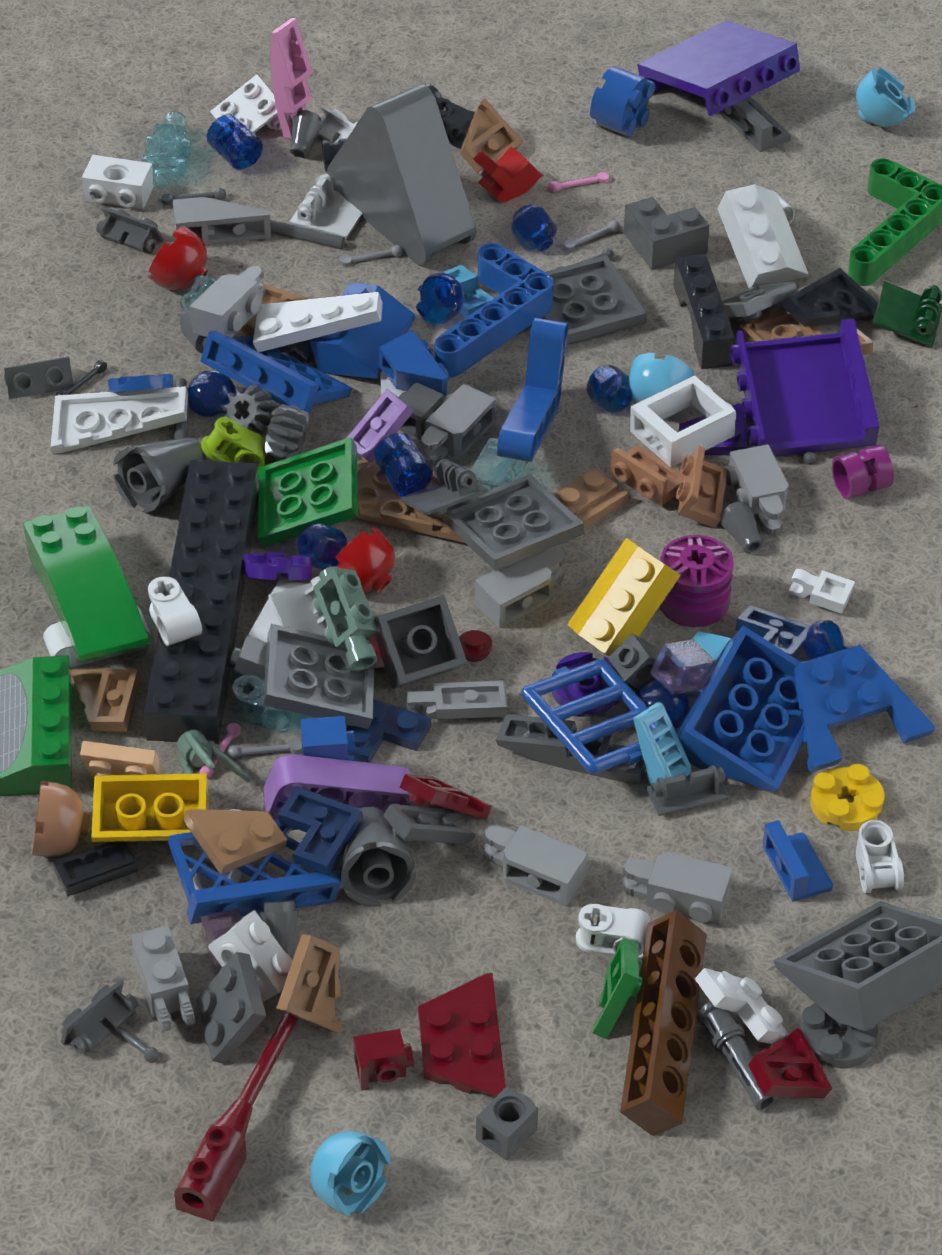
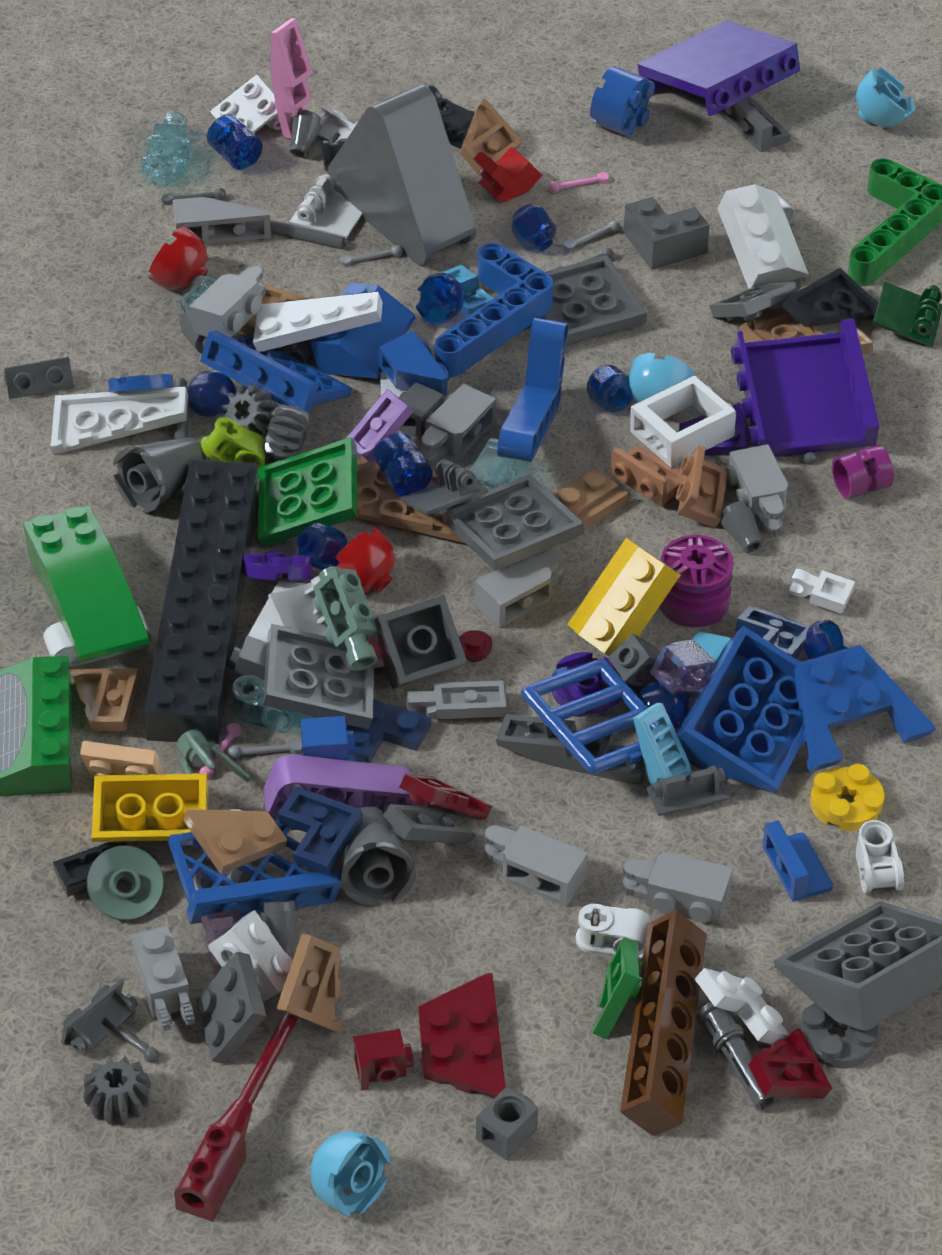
(58, 820): nougat cylinder -> none
(99, 367): black hinge -> none
(116, 1089): none -> dark grey gear
(117, 182): white brick -> none
(127, 865): none -> sand green dish
(141, 233): dark grey hinge -> none
(172, 611): white piece -> none
(710, 324): black arch -> none

